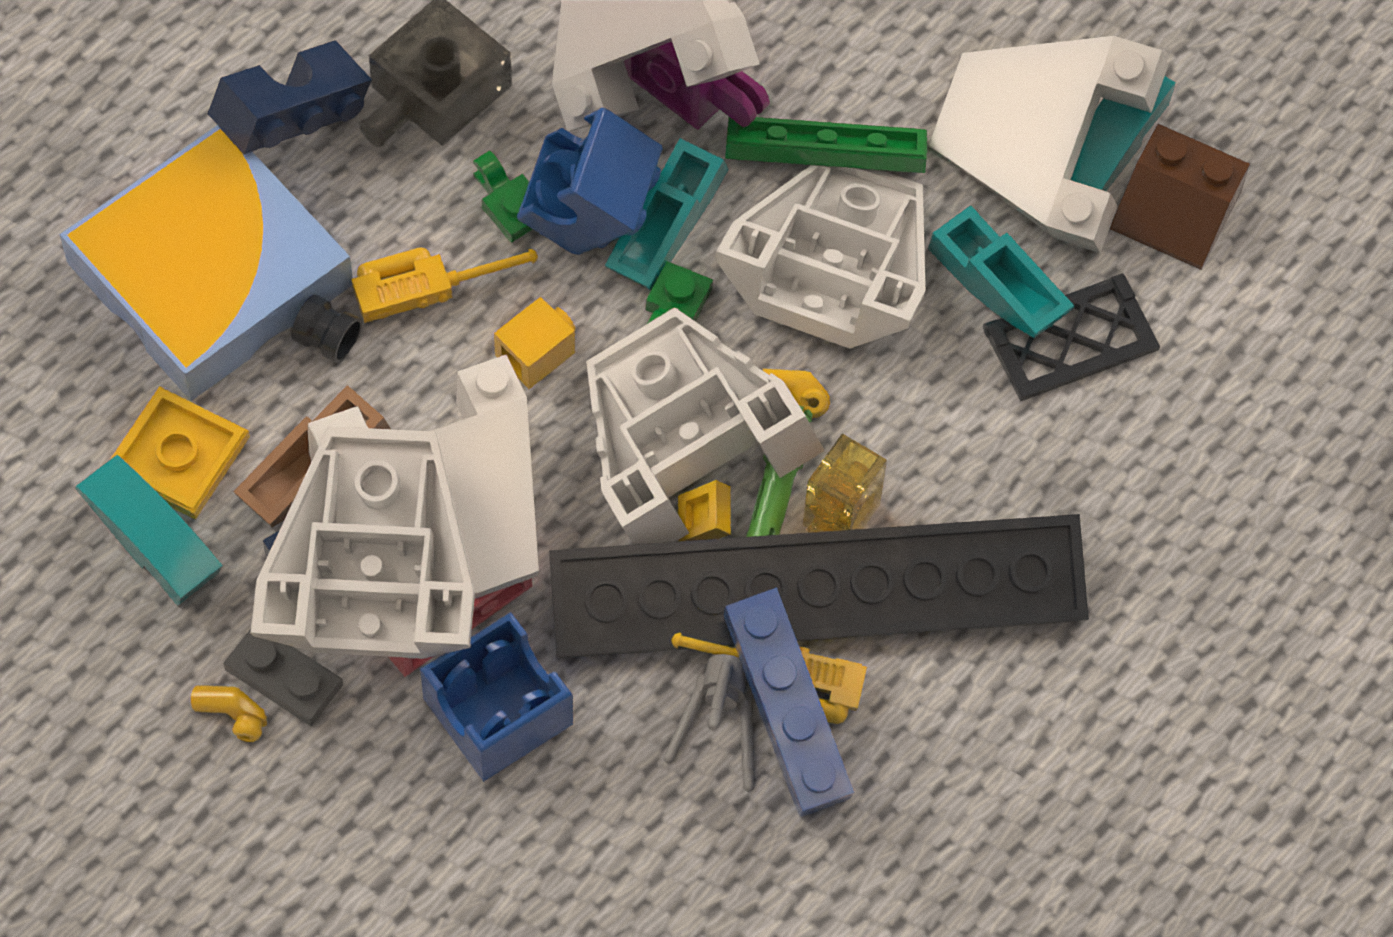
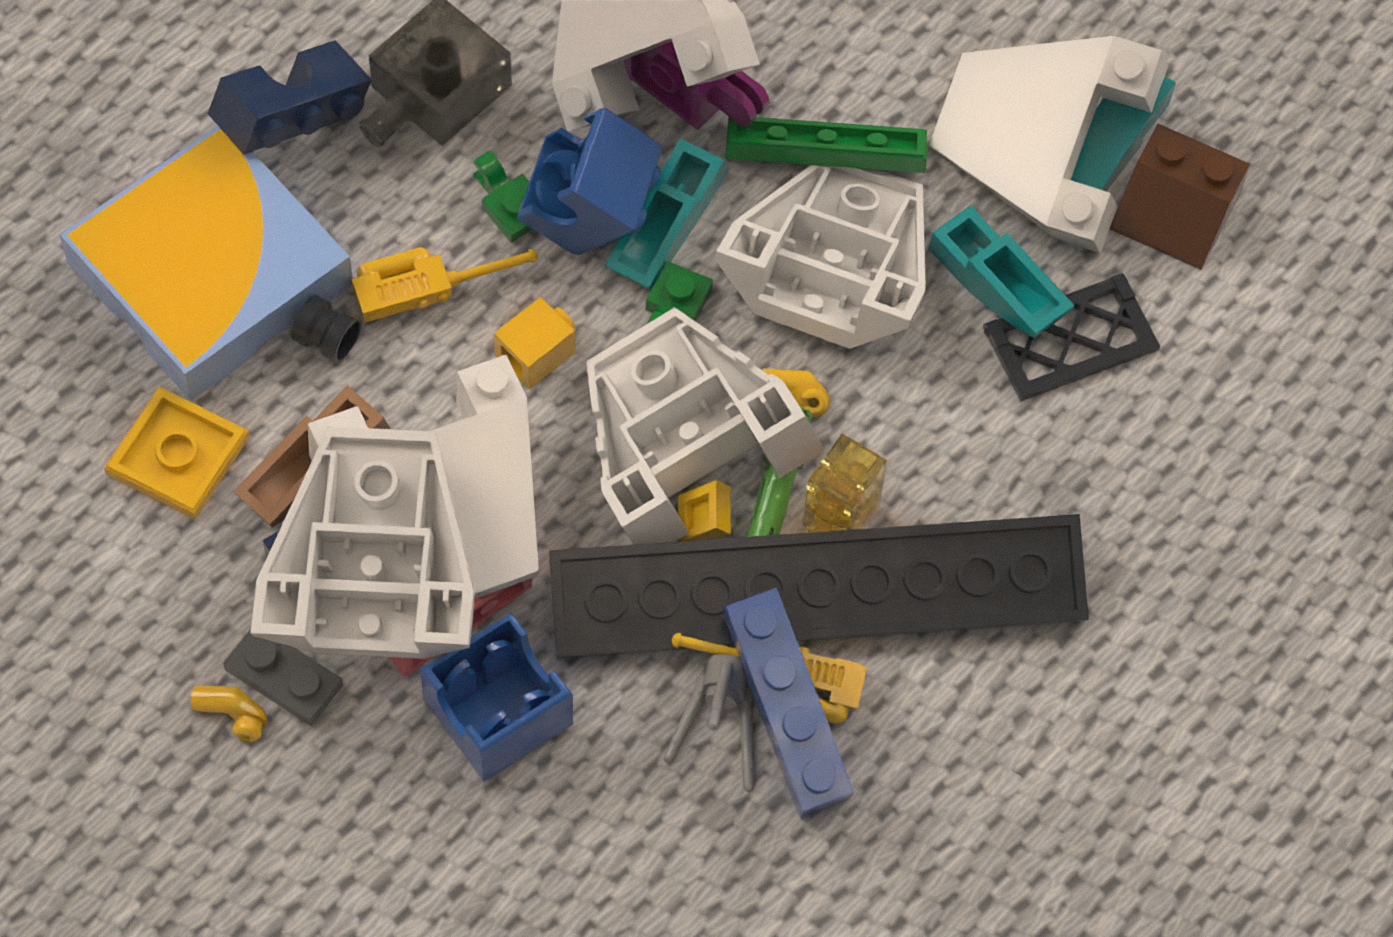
(149, 529): teal slope -> none

